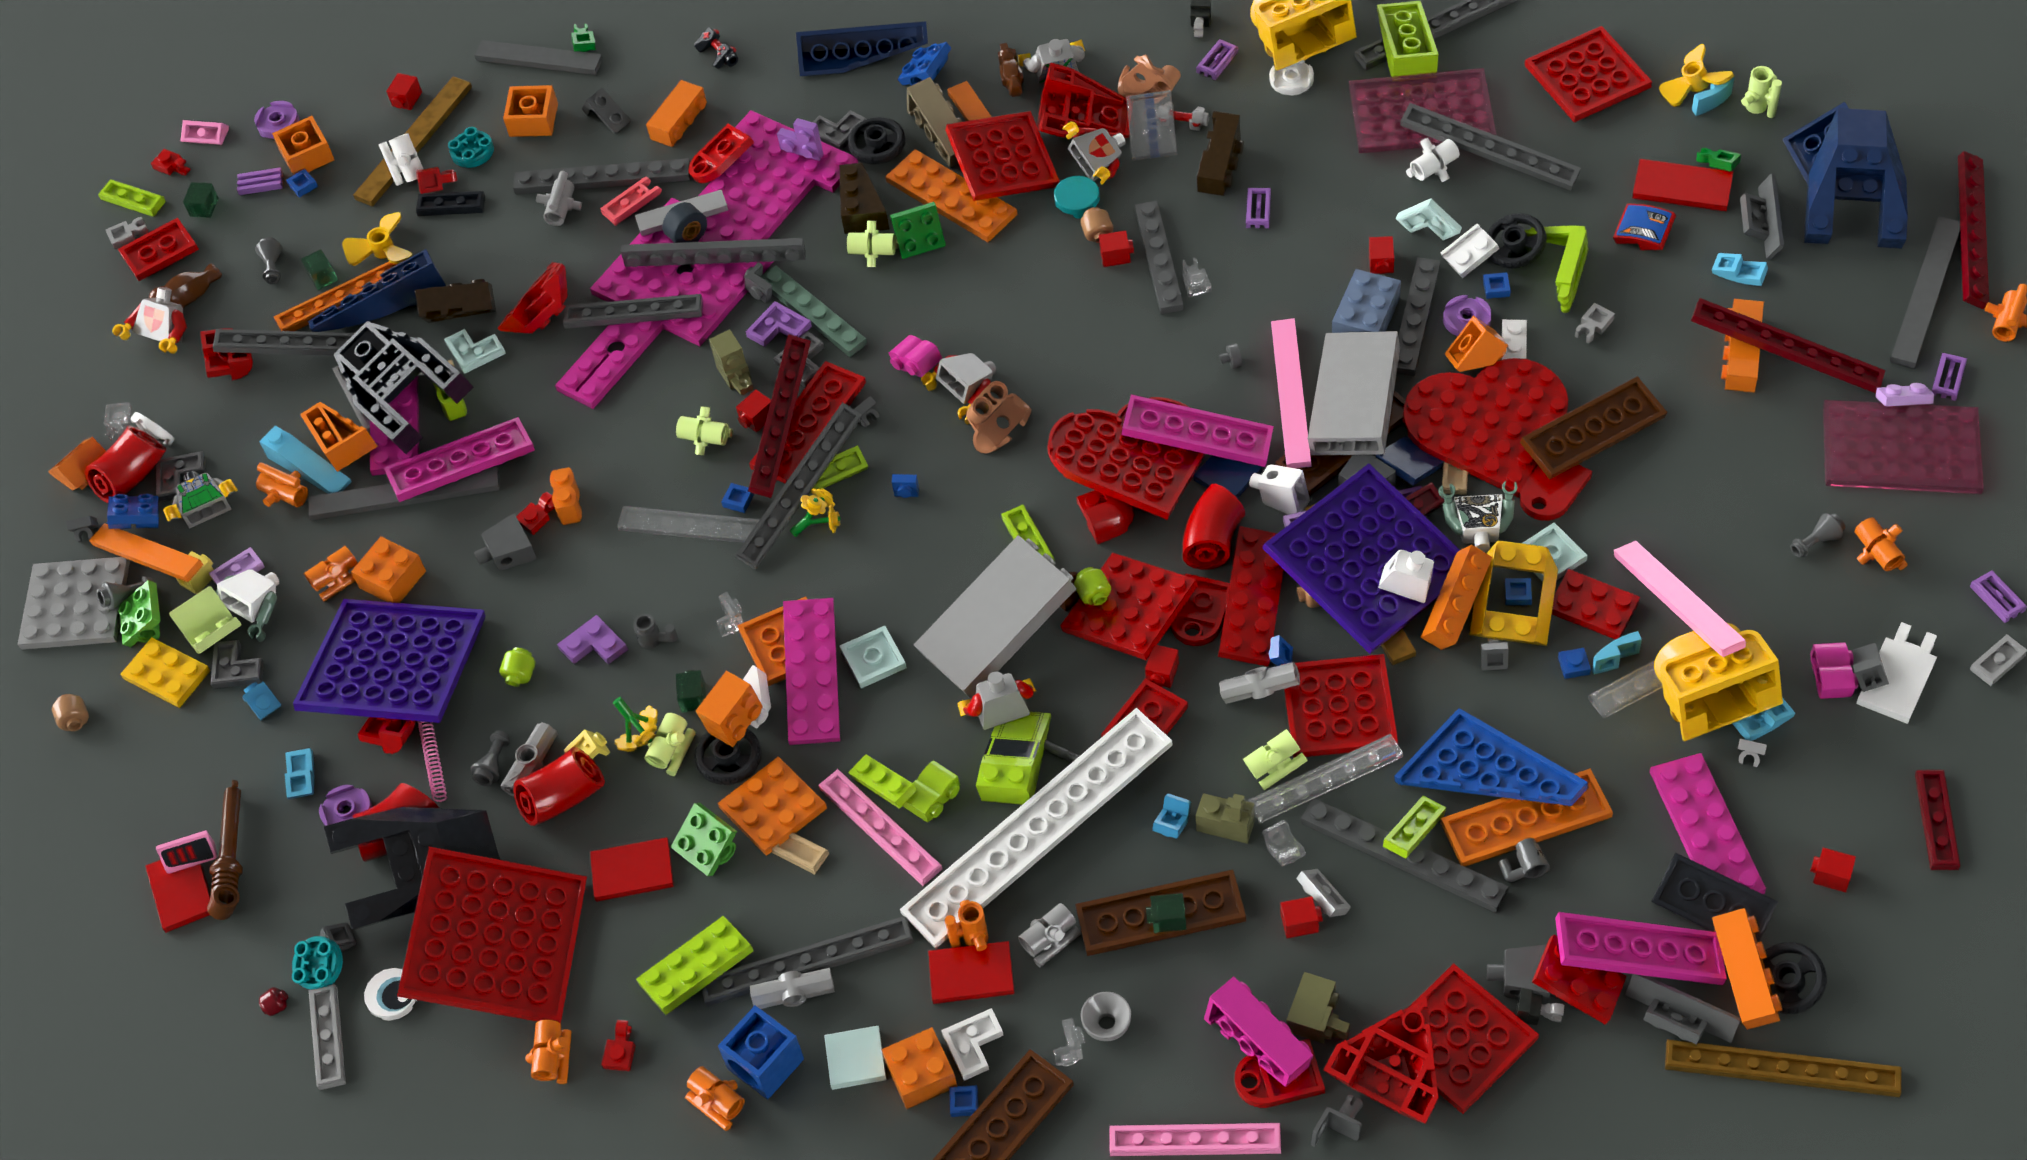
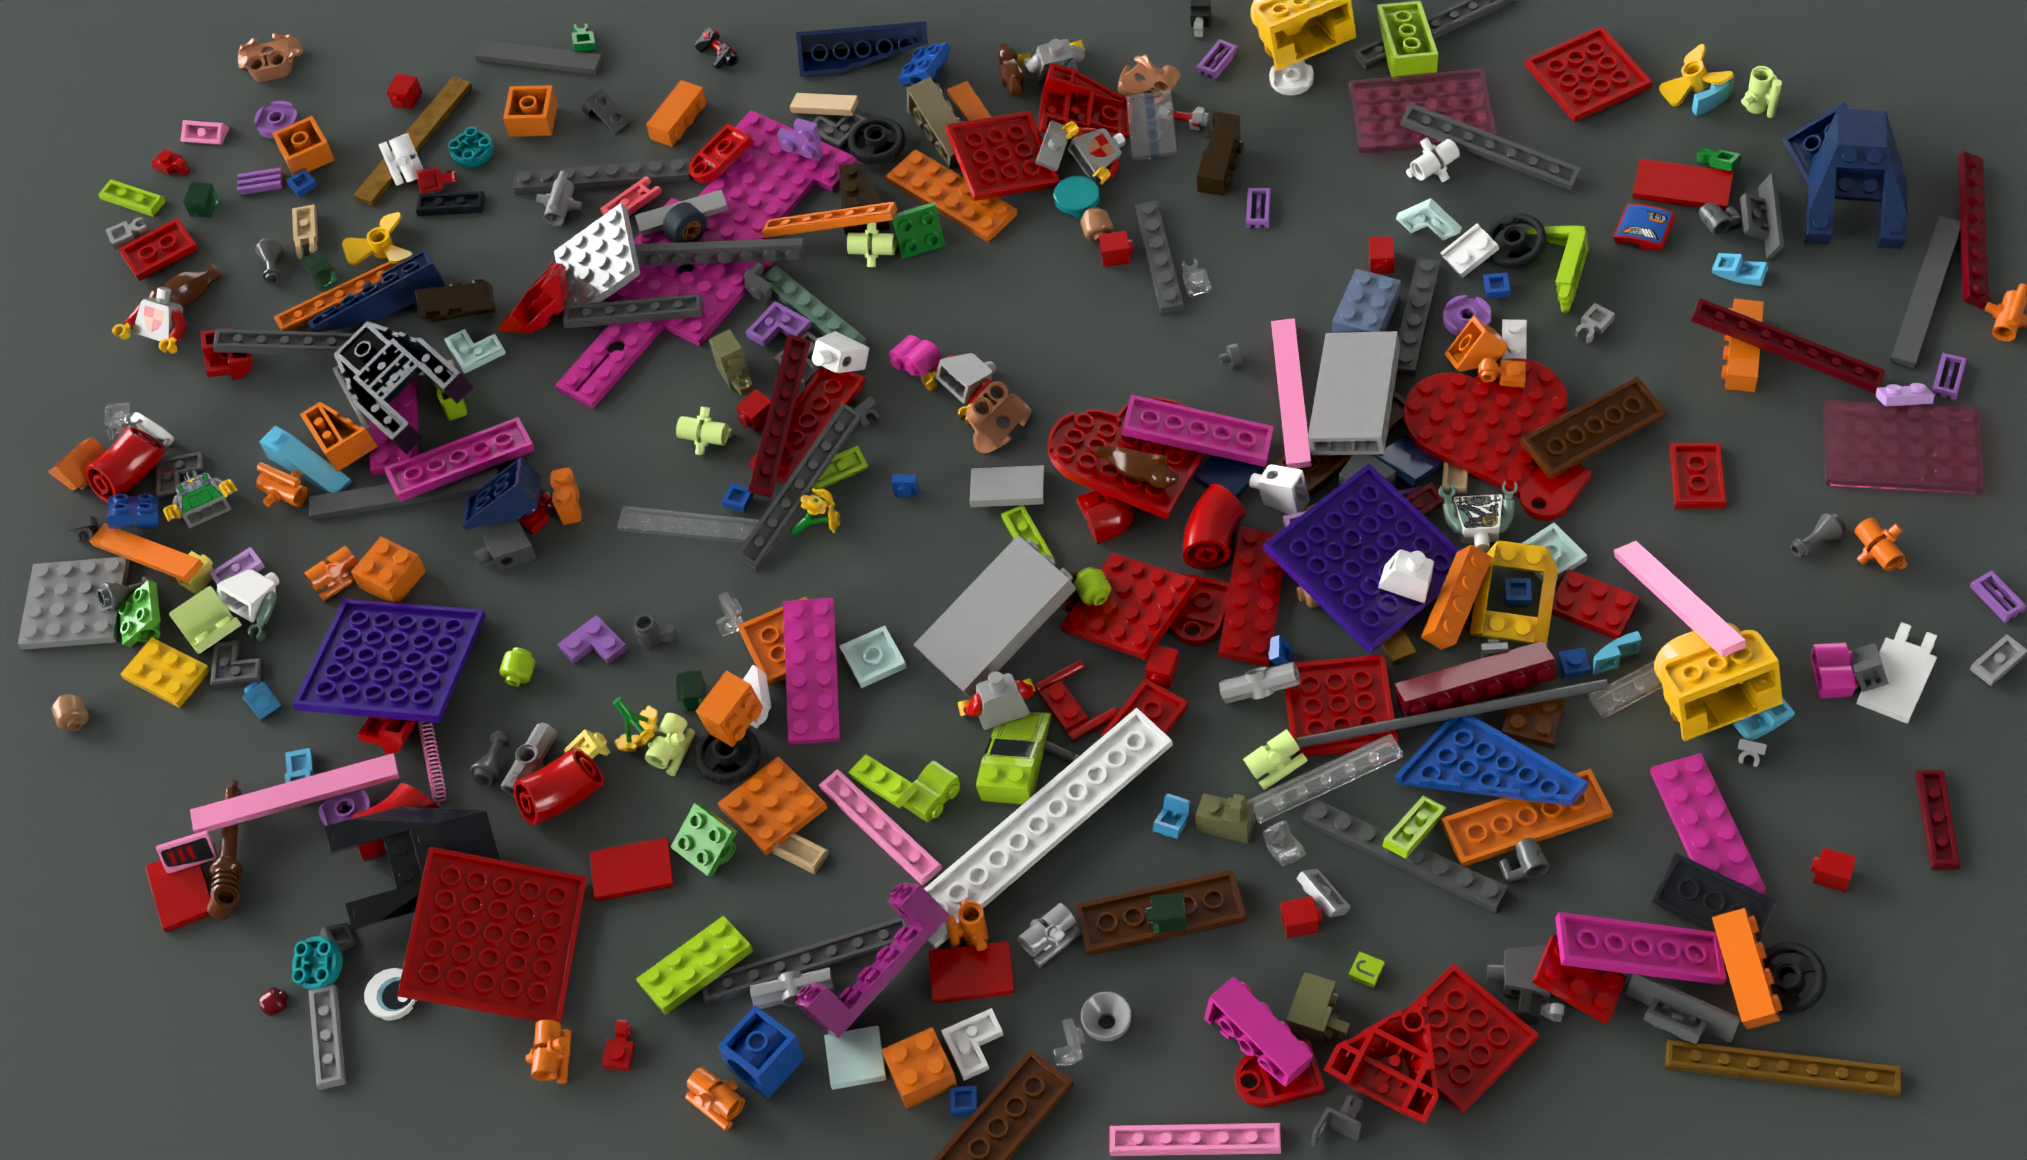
(284, 51): none -> nougat piece
(294, 794): none -> bright pink tile
(305, 229): none -> tan hinge
(504, 497): none -> dark blue slope
(599, 258): none -> plate
(824, 104): none -> tan tile
(829, 219): none -> orange tile
(834, 351): none -> white torso
(924, 918): none -> magenta plate
(1007, 486): none -> light grey tile
(1052, 146): none -> light grey tile
(1065, 707): none -> red plate
(1140, 465): none -> reddish brown animal
(1366, 969): none -> lime tile
(1452, 713): none -> dark grey piece
(1476, 680): none -> dark red brick
(1509, 373): none -> orange plate
(1534, 722): none -> reddish brown plate
(1697, 476): none -> red tile
(1717, 220): none -> dark grey piece

